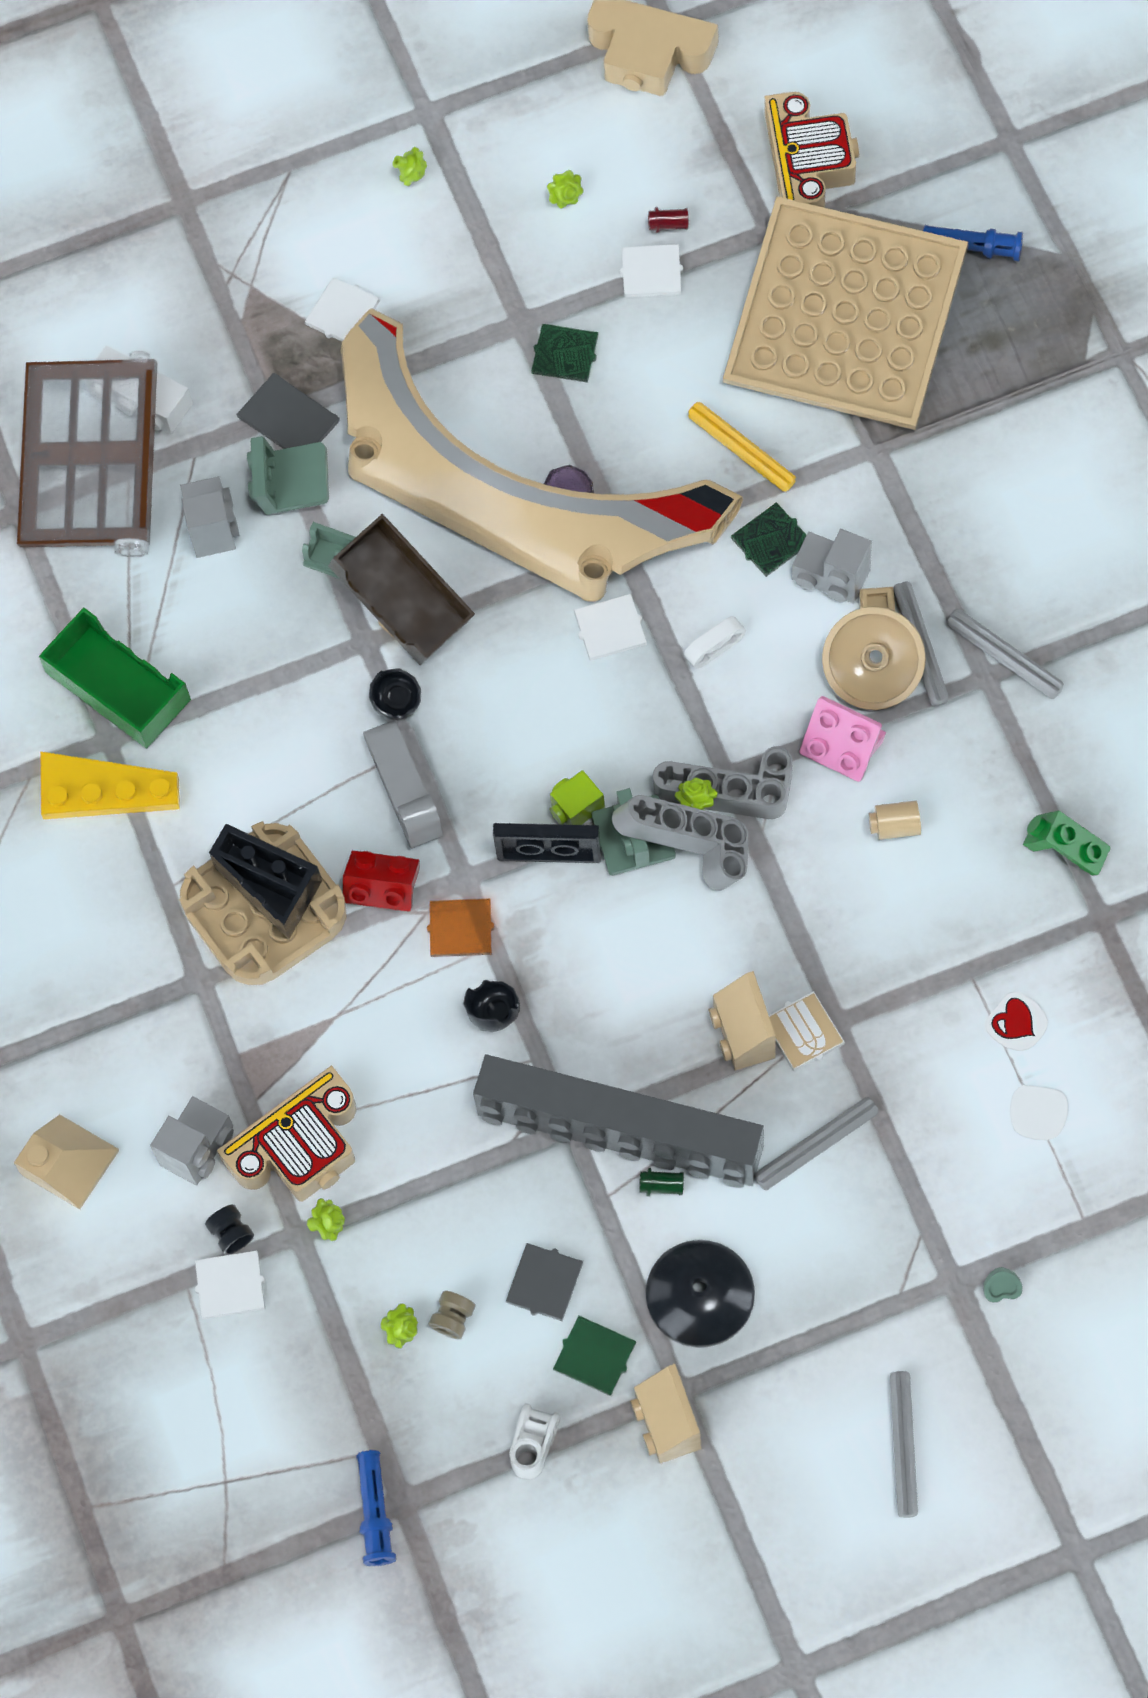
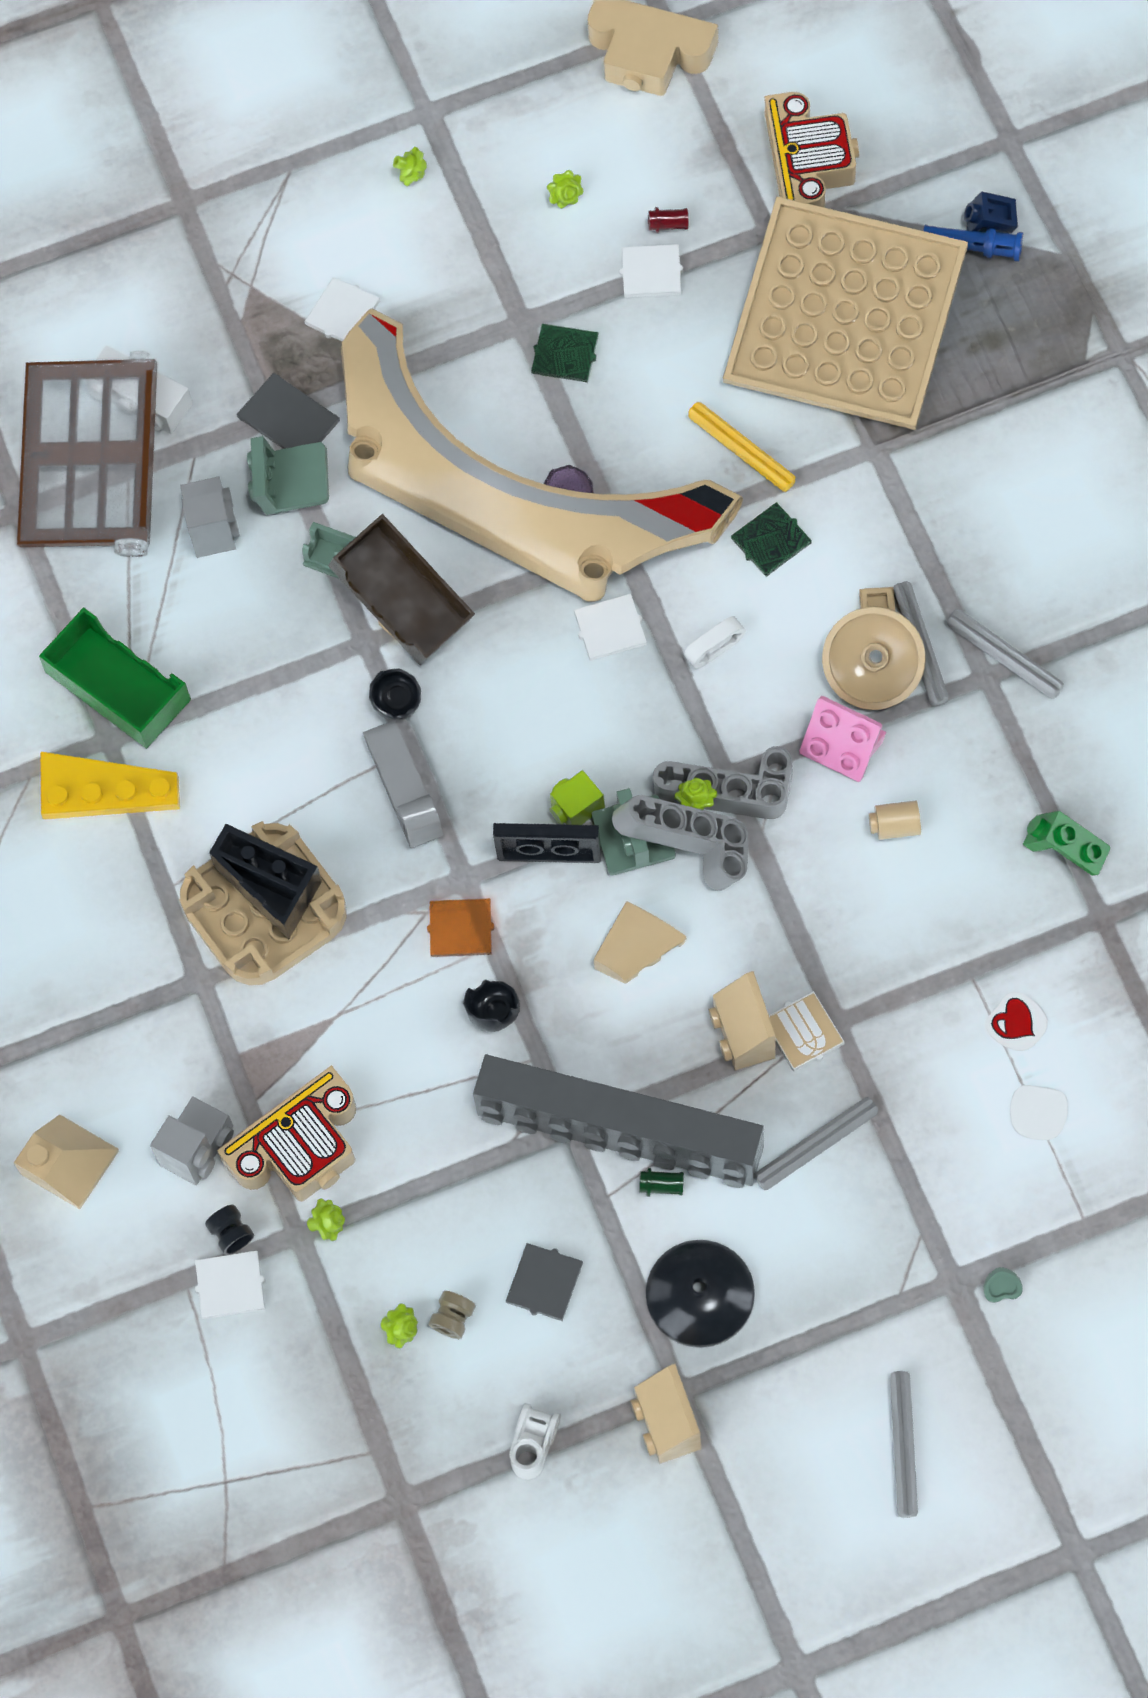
(375, 1526): blue pin -> none
(380, 880): red bracket -> none
(594, 1355): clear green piece -> none
(635, 943): none -> tan slope
(833, 566): light grey brick -> none
(992, 212): none -> dark blue bracket

